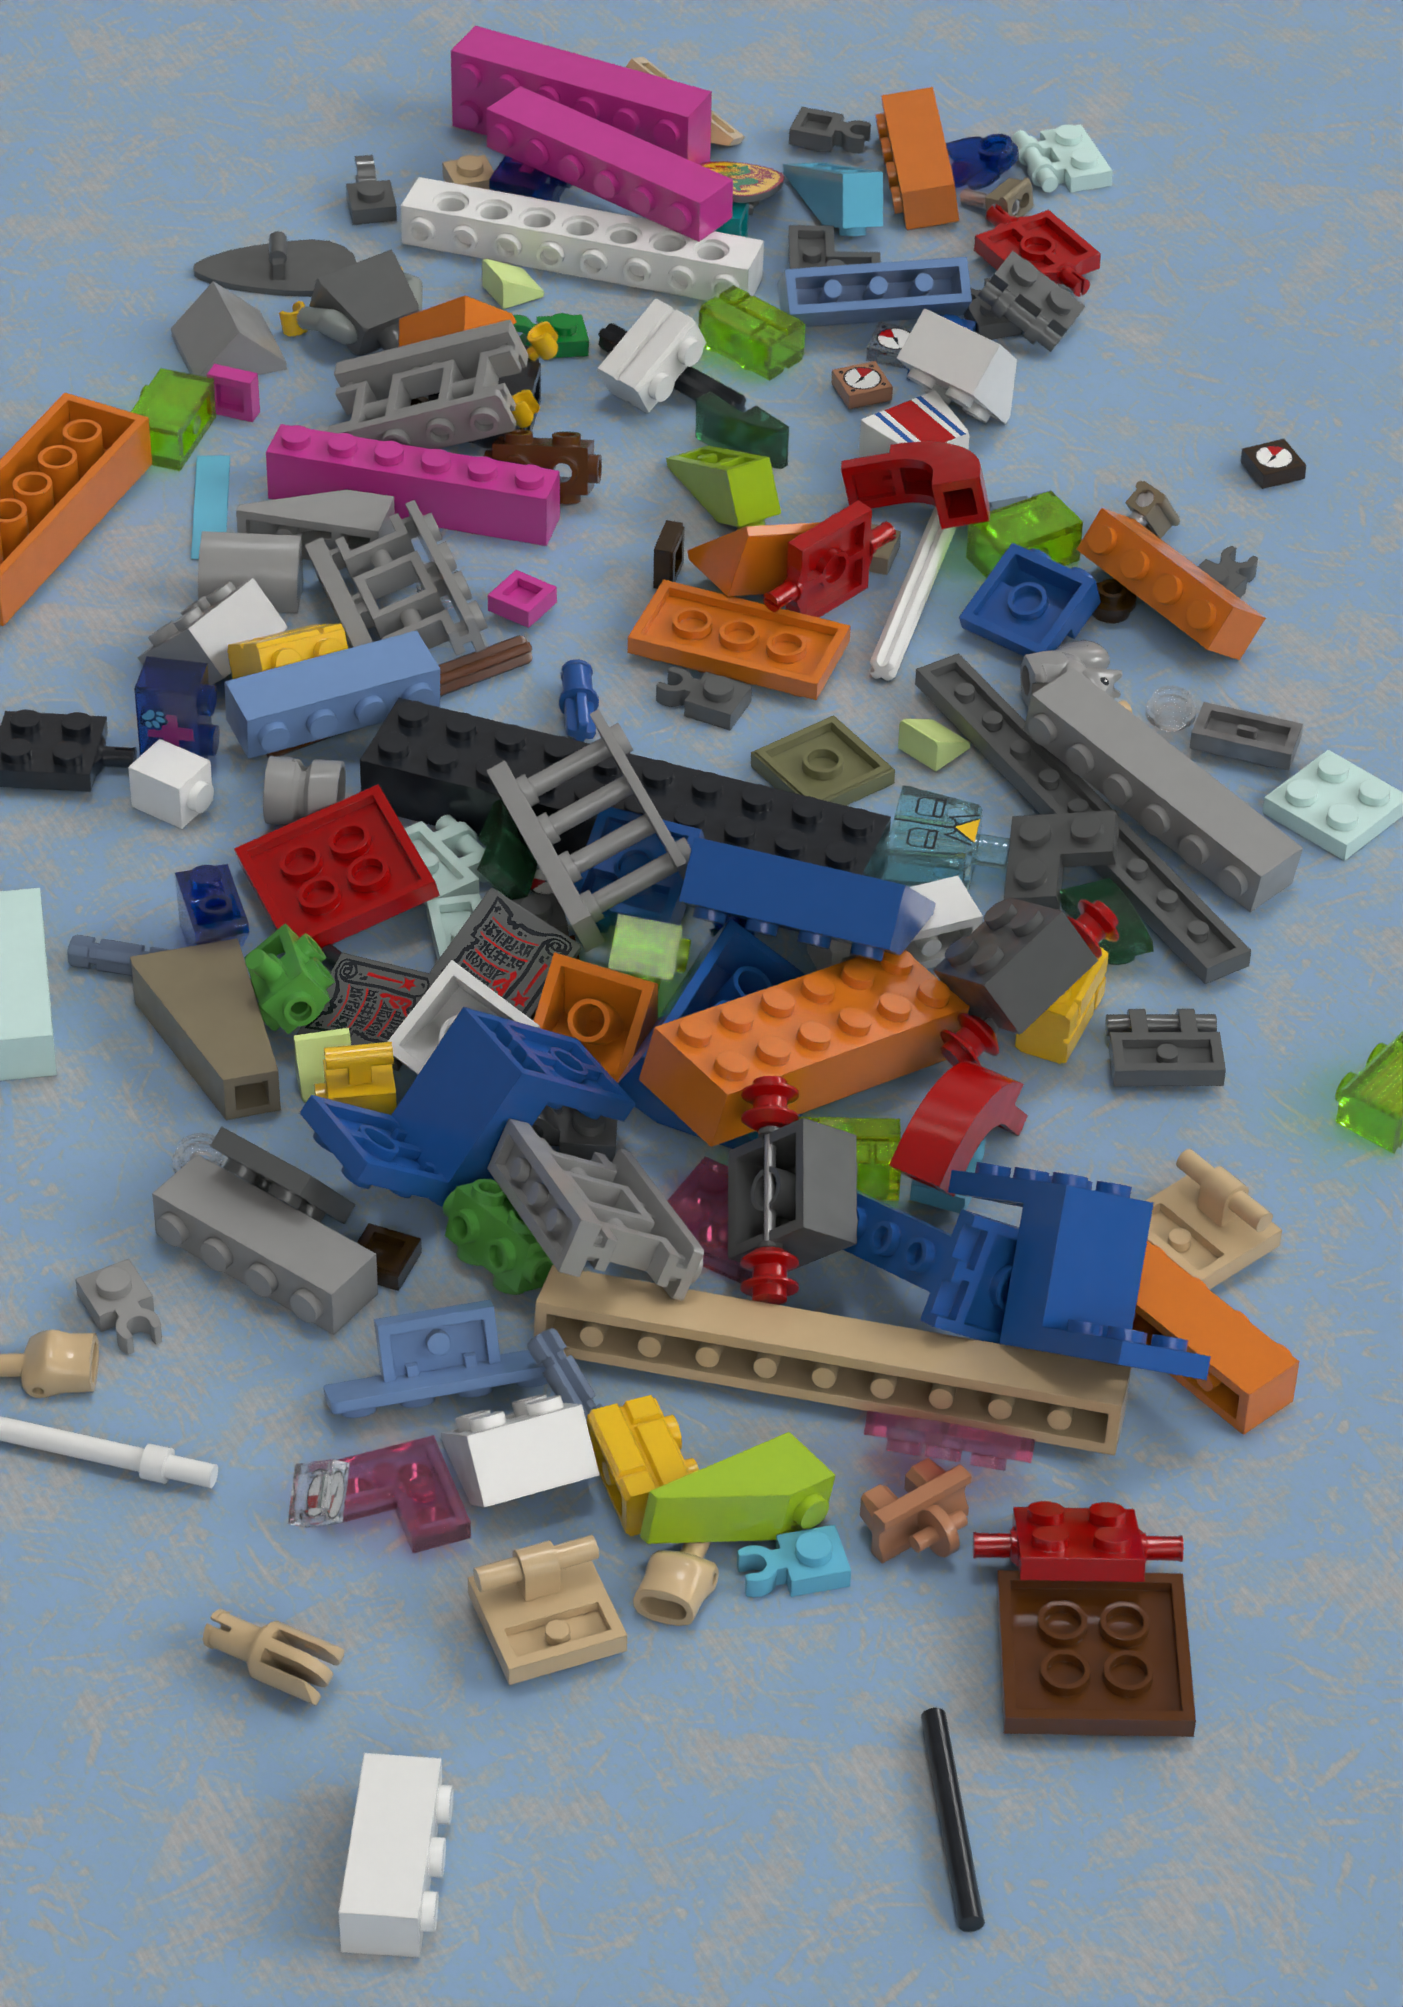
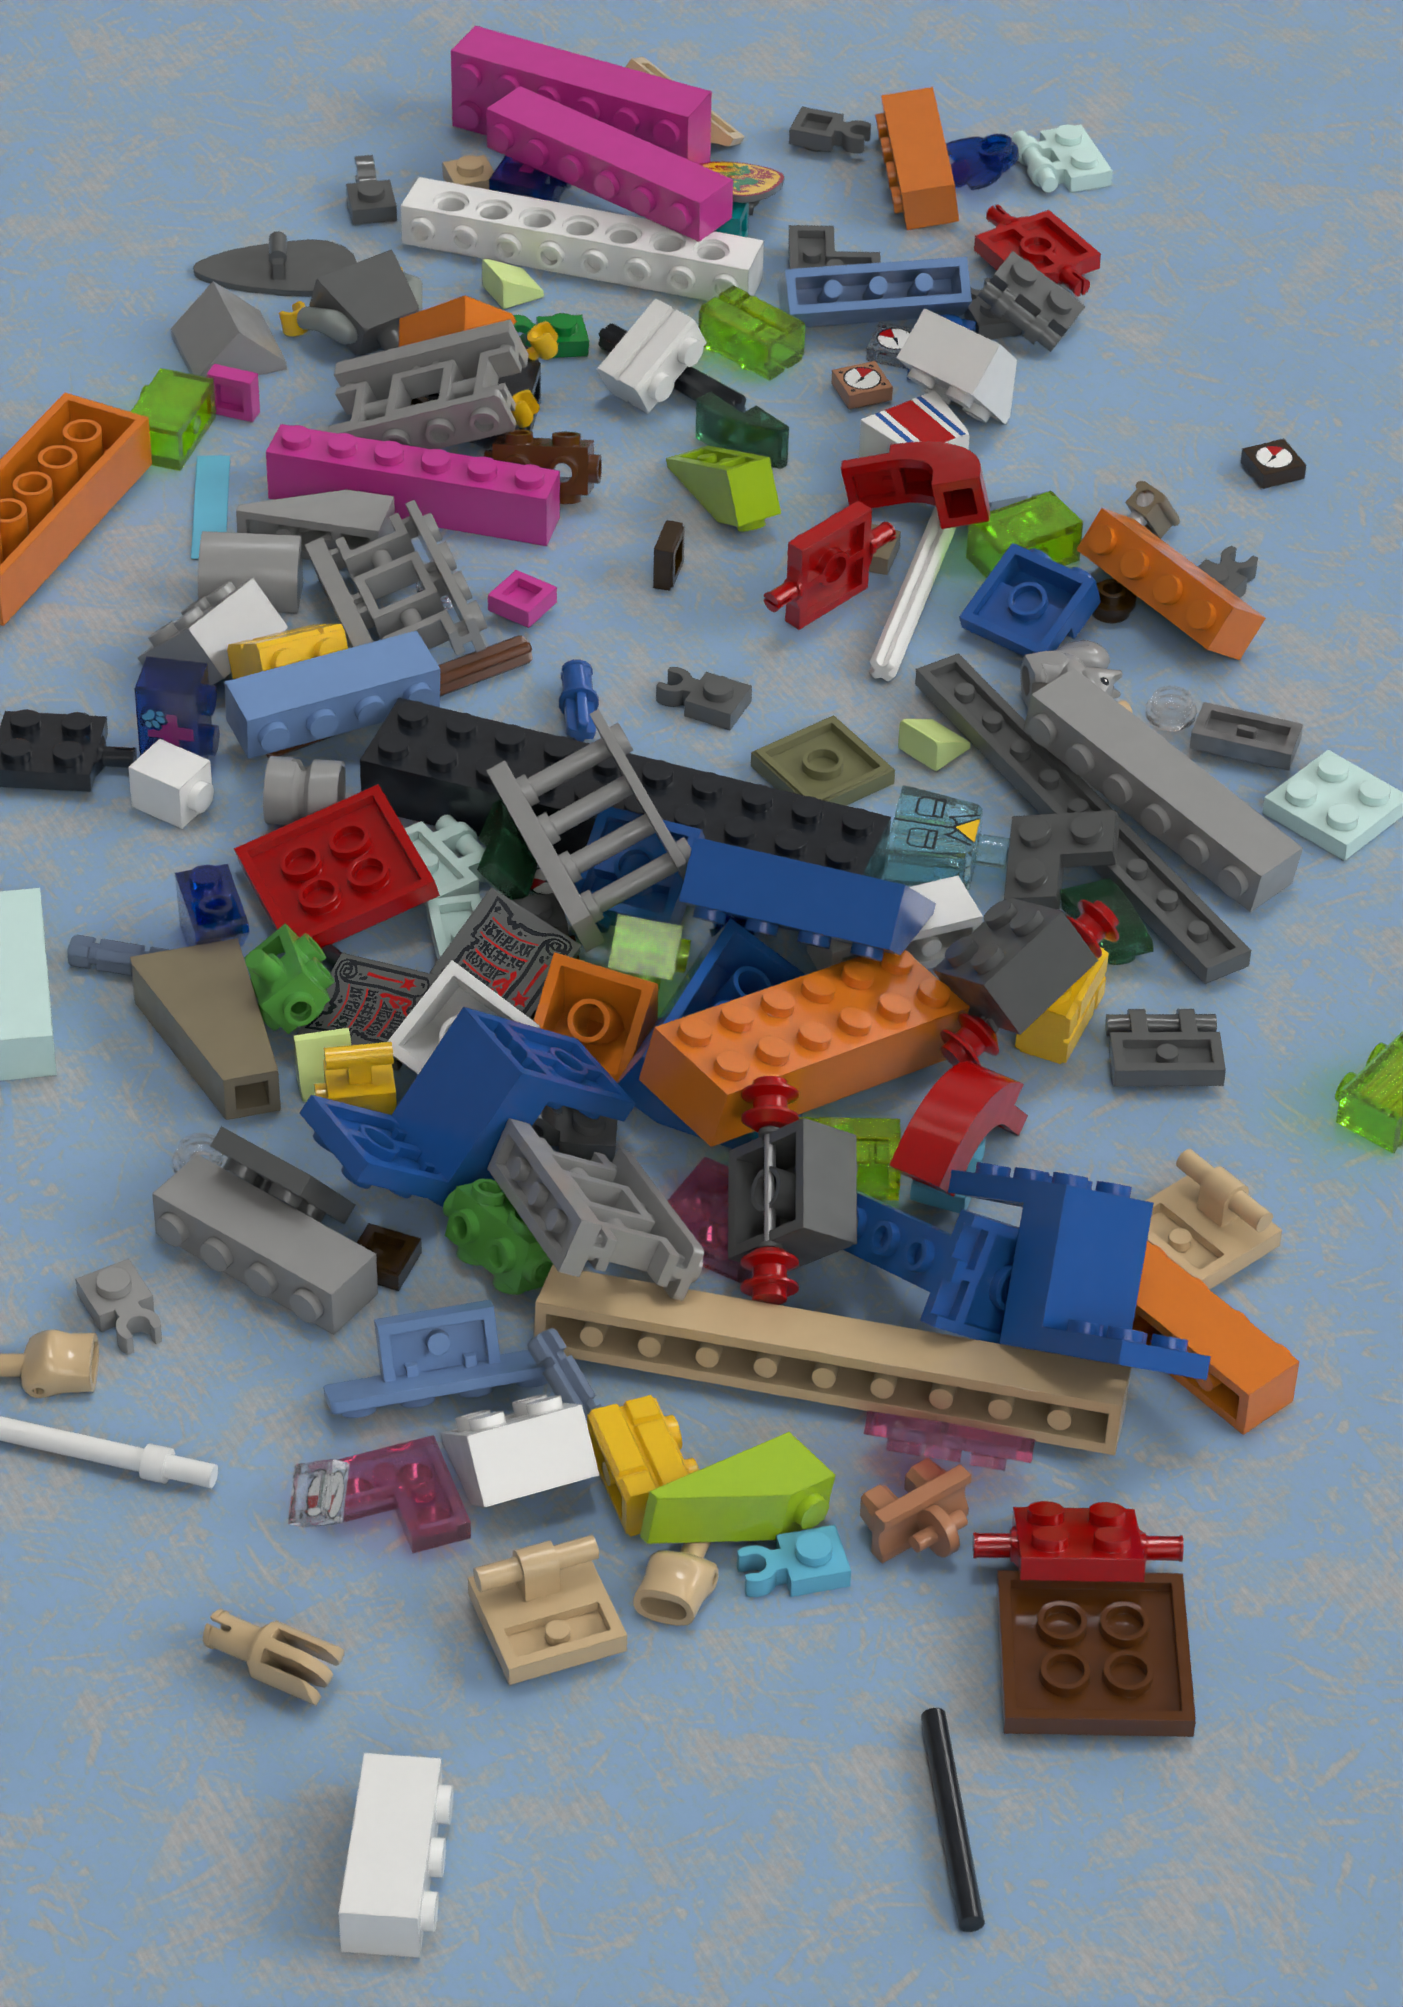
(739, 639): orange plate -> none
(748, 558): orange slope -> none
(840, 194): medium azure slope -> none
(1012, 195): dark tan piece -> none

